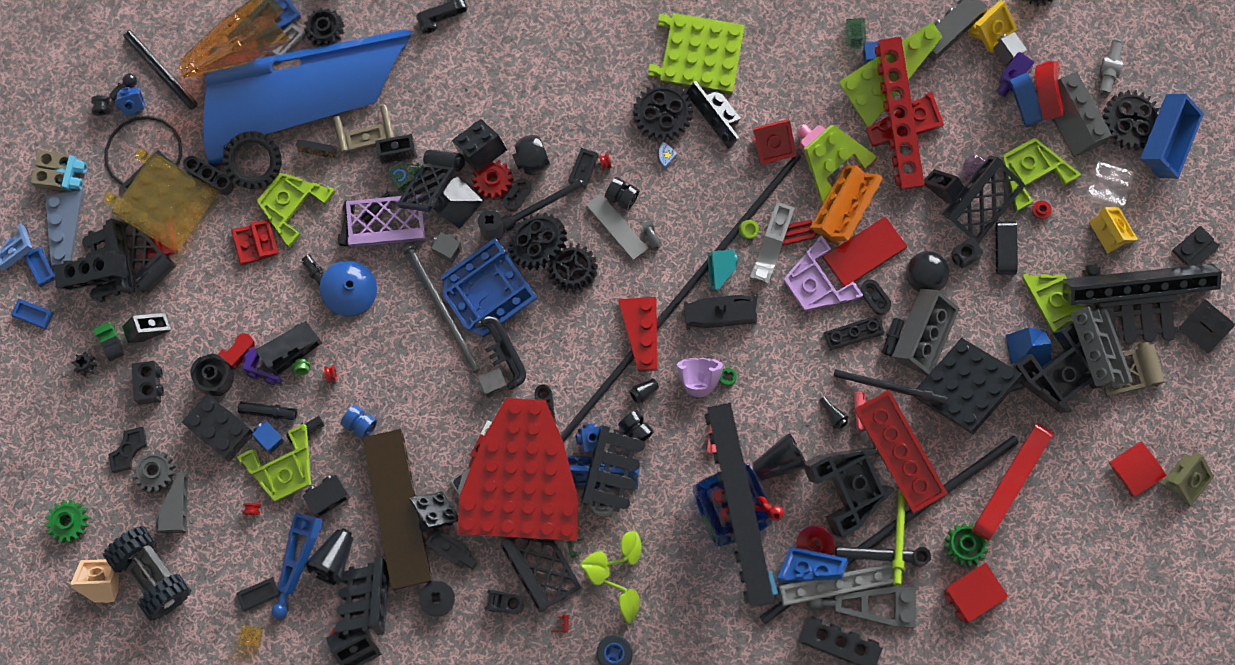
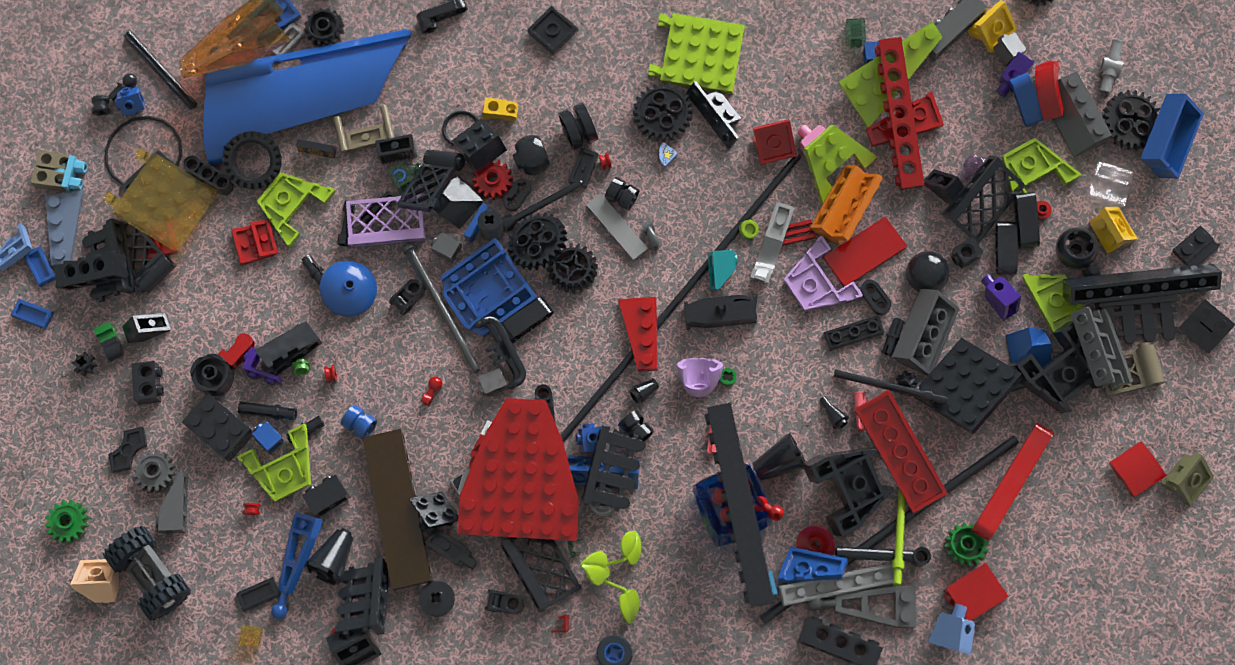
(406, 297): none -> black piece
(434, 385): none -> red arm
(449, 117): none -> black tyre
(473, 229): none -> blue tile
(500, 109): none -> yellow leg
(527, 318): none -> black beam
(552, 30): none -> black plate
(577, 127): none -> black wheel
(908, 380): none -> black gear
(954, 631): none -> medium blue torso
(1001, 296): none -> dark purple torso
(1027, 220): none -> black beam
(1082, 241): none -> black wheel

